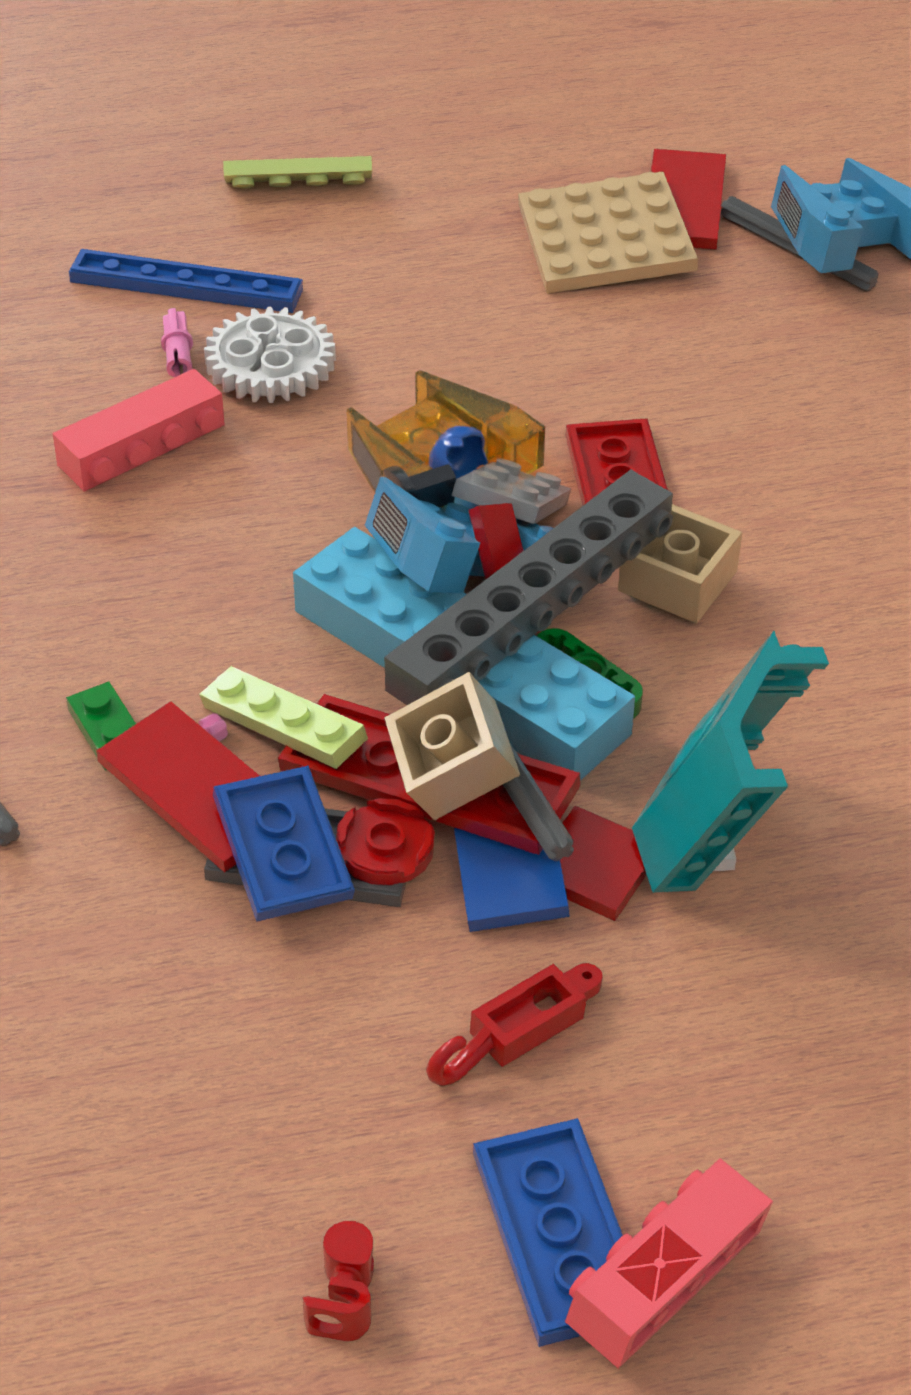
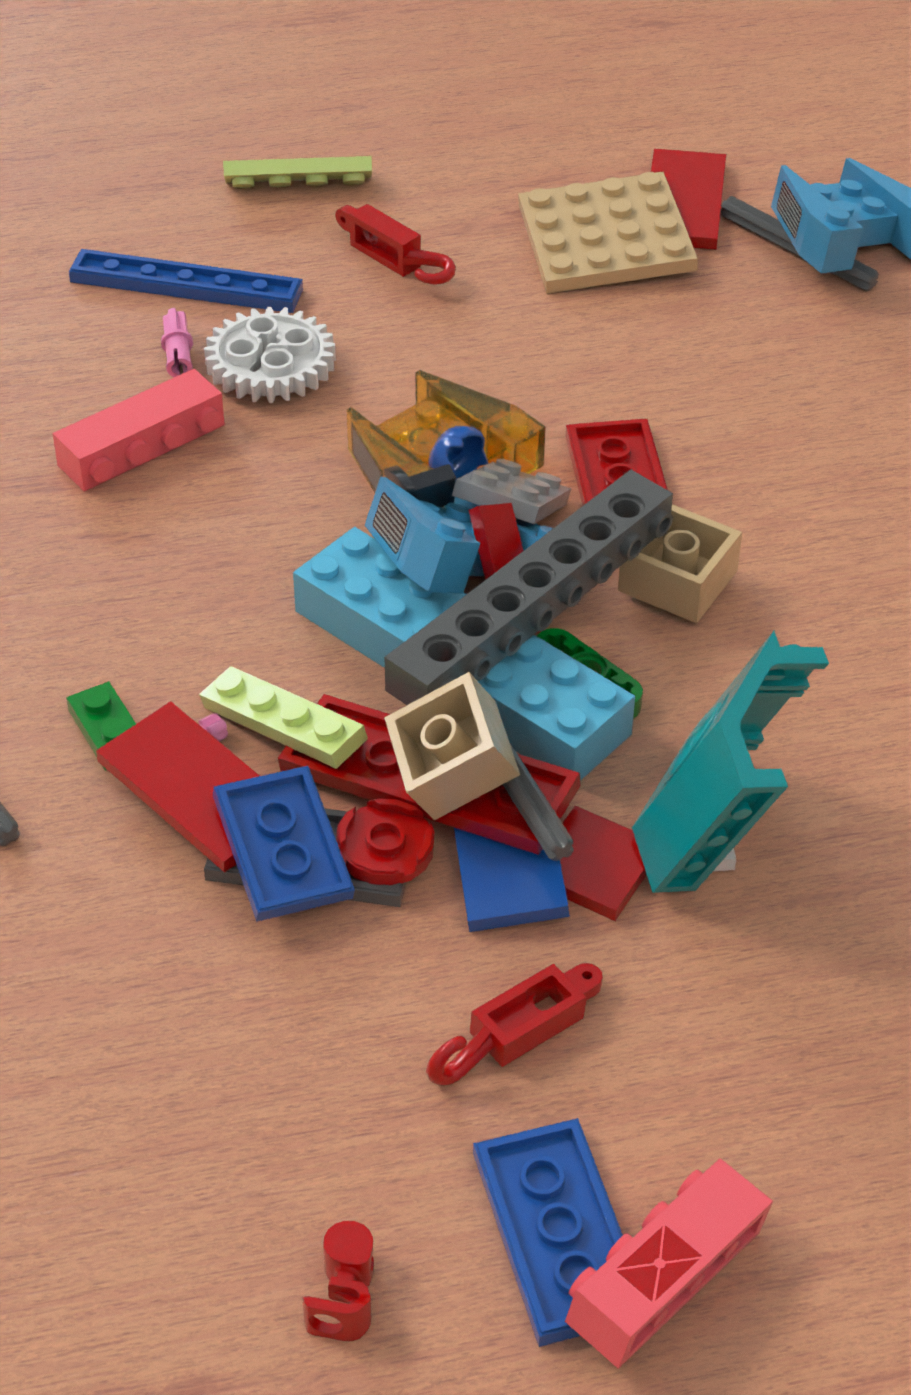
(392, 244): none -> red piece

